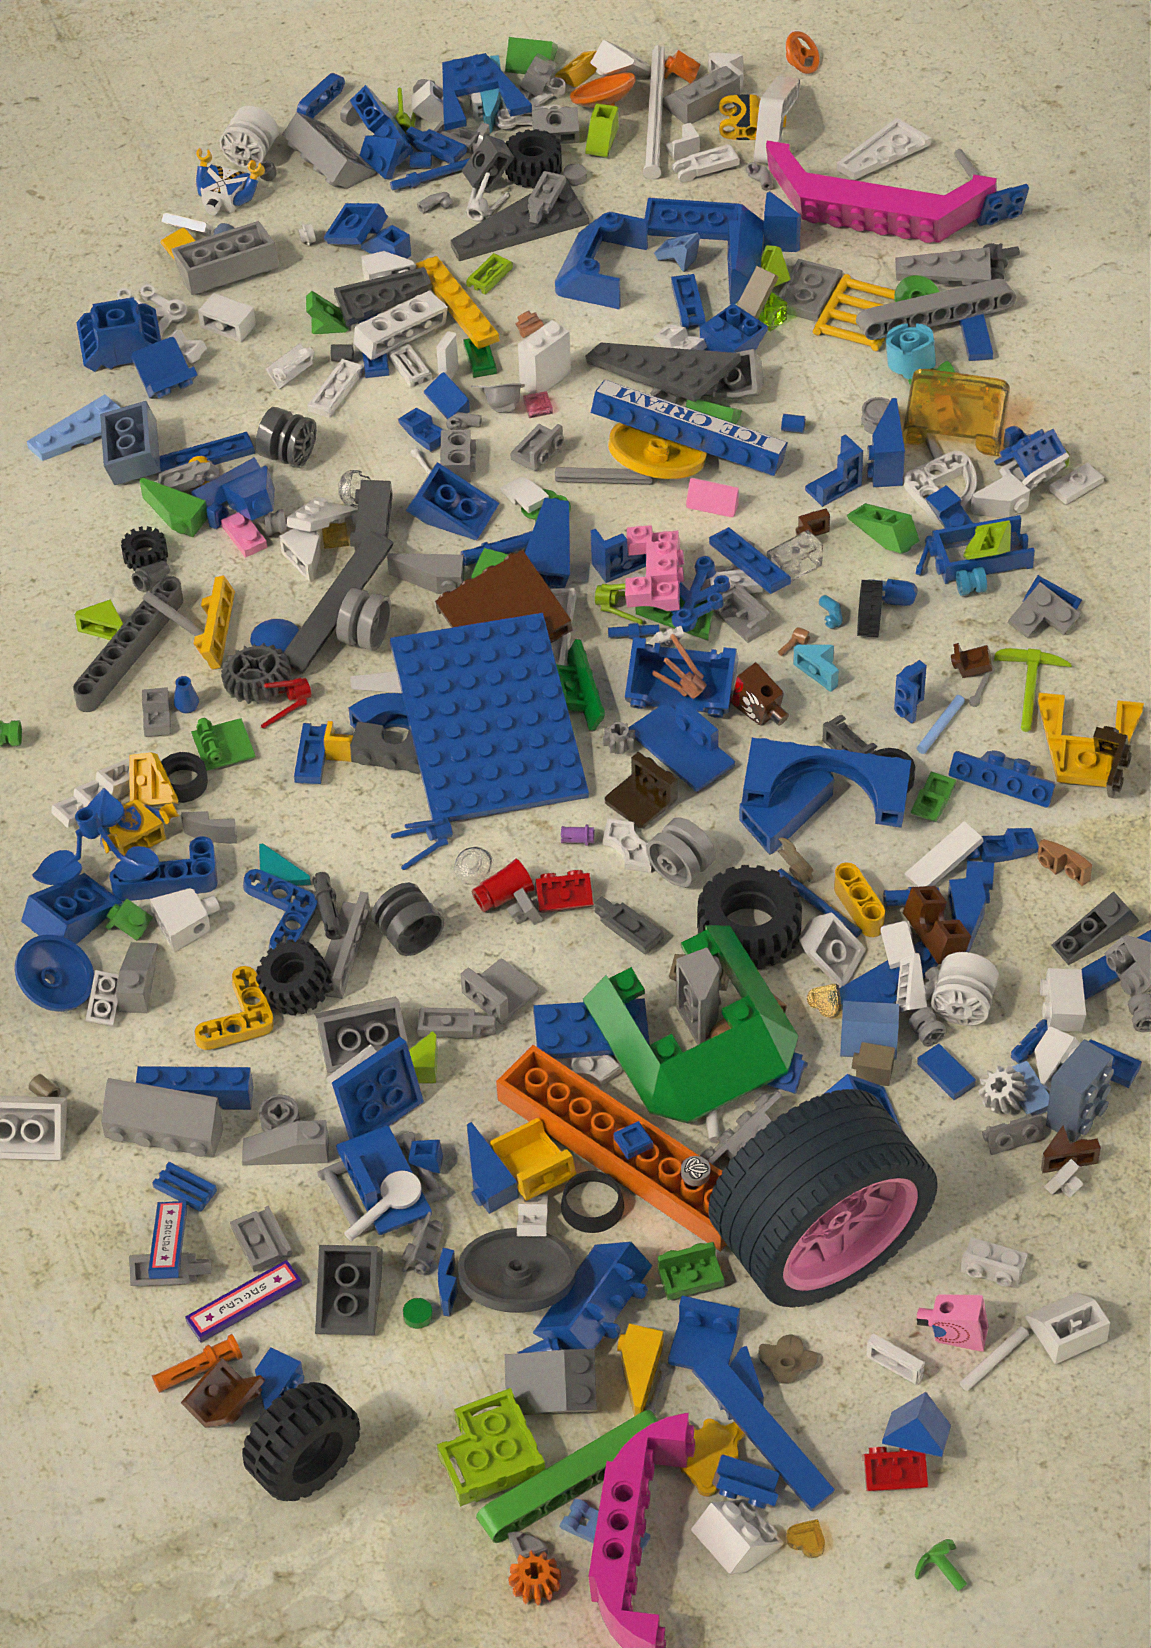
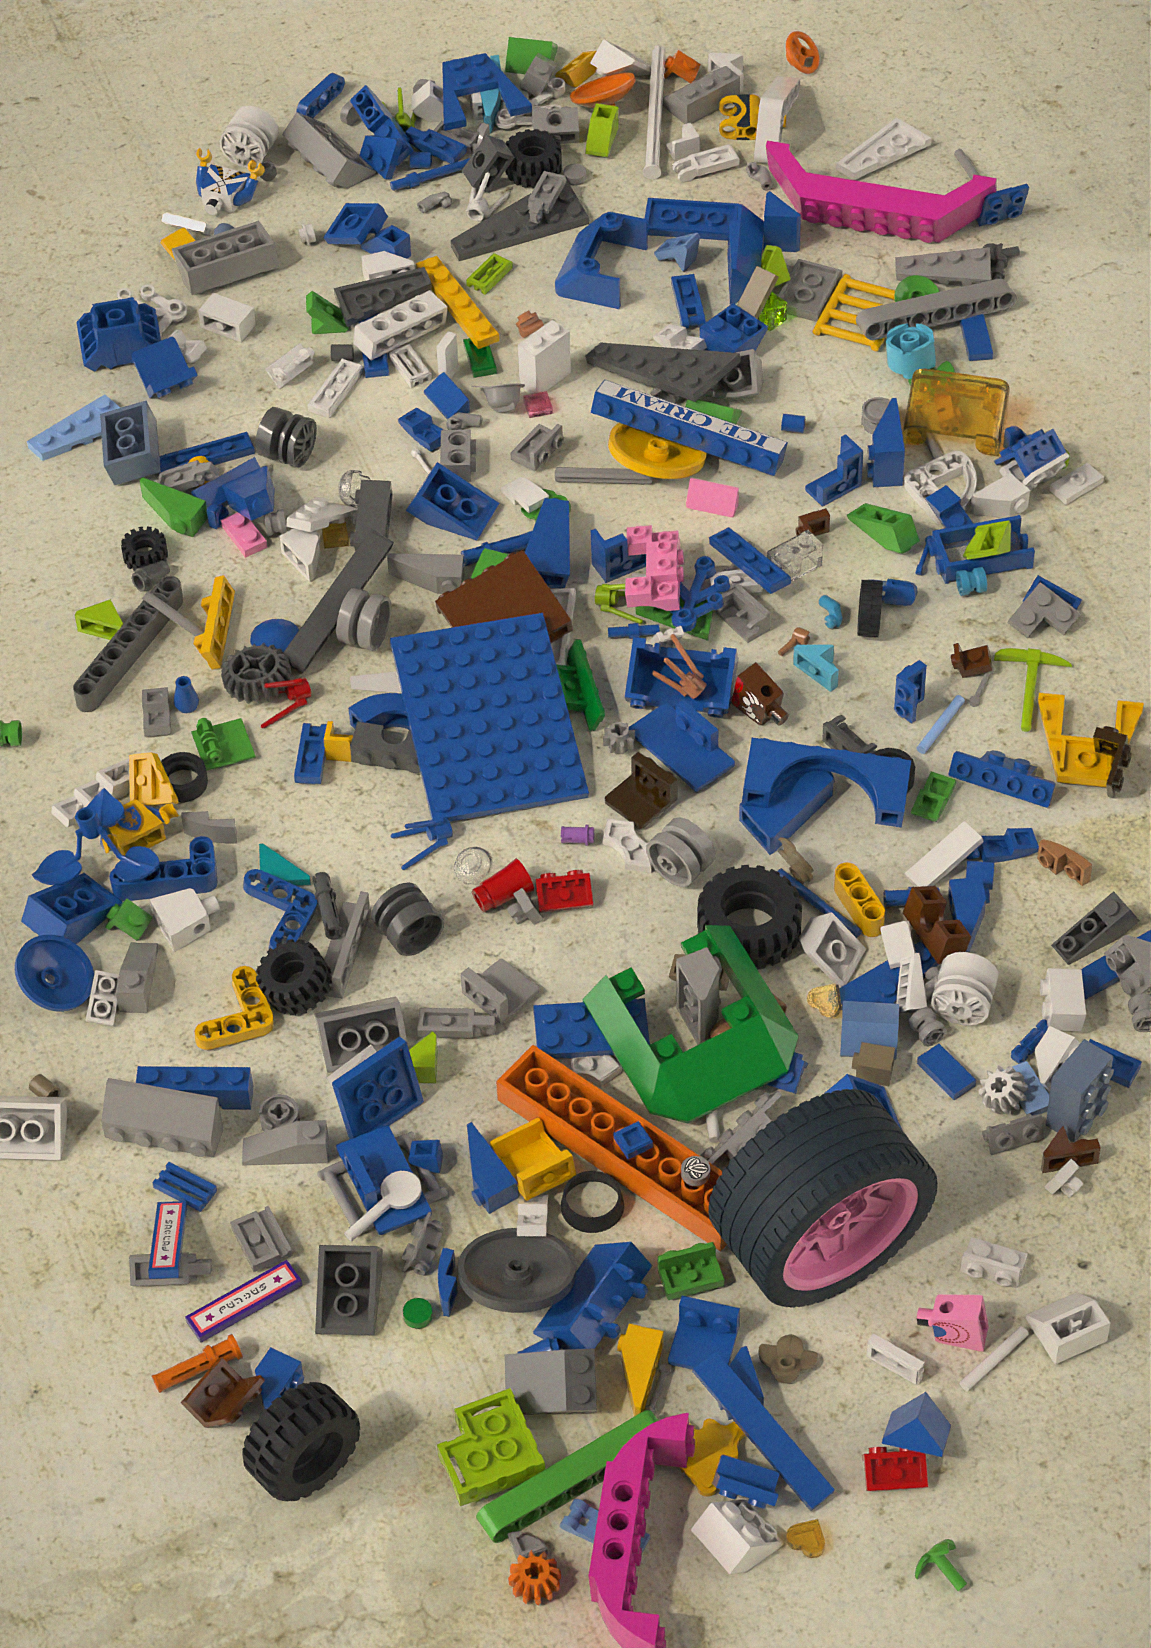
(628, 925): dark grey hinge -> none

